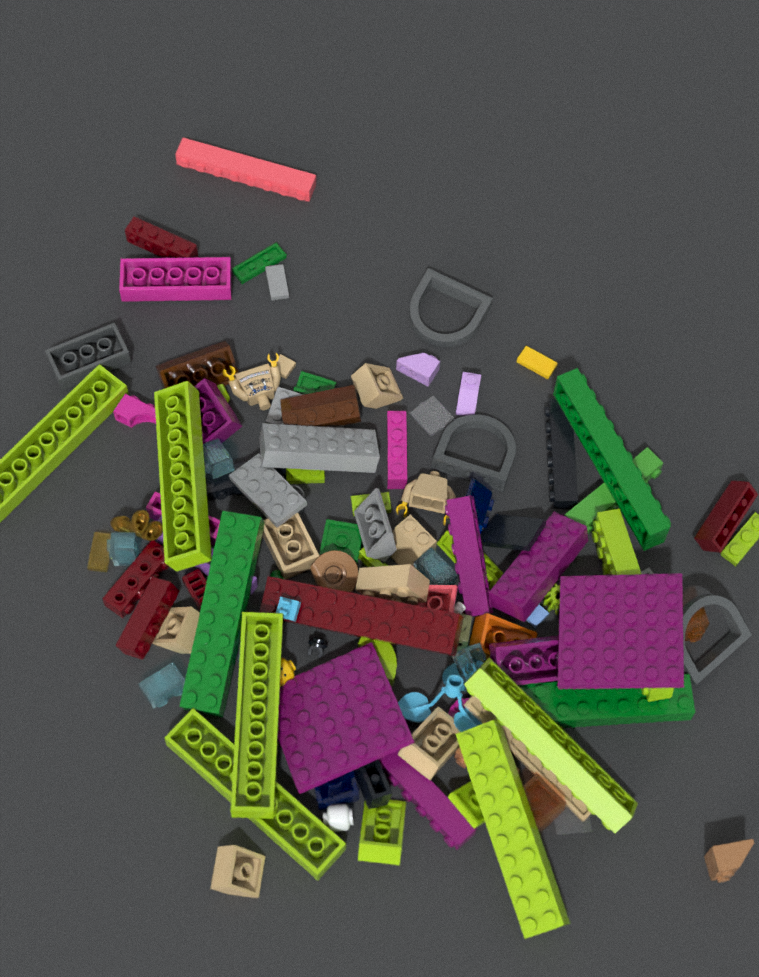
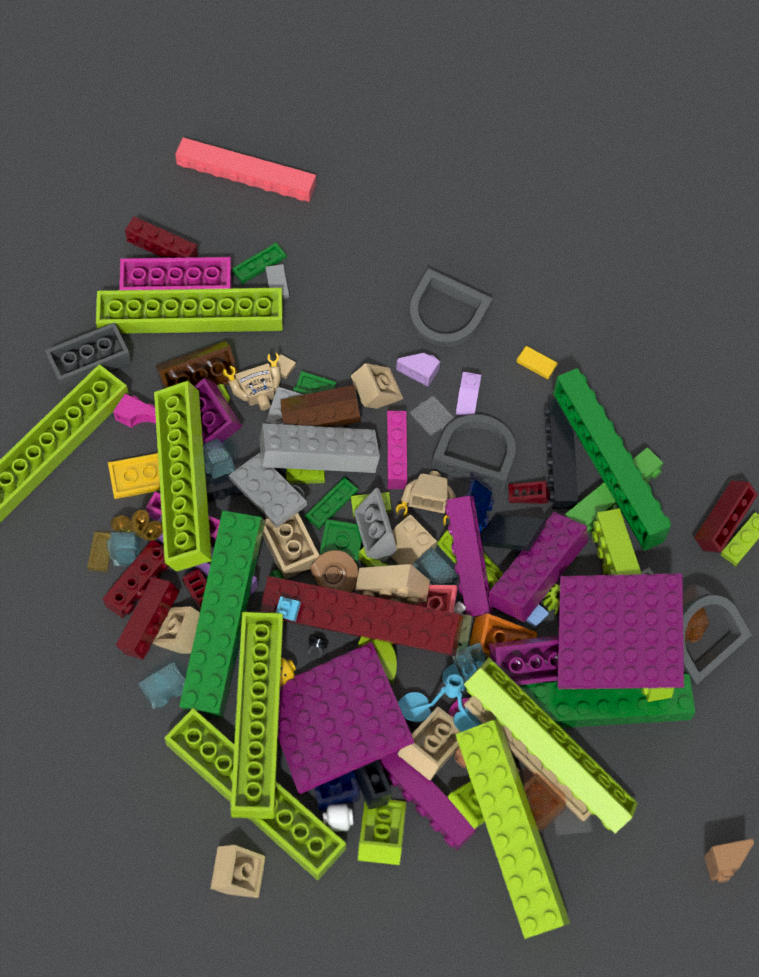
(135, 476): none -> yellow tile
(191, 310): none -> lime brick
(331, 503): none -> green tile
(528, 486): none -> dark red slope

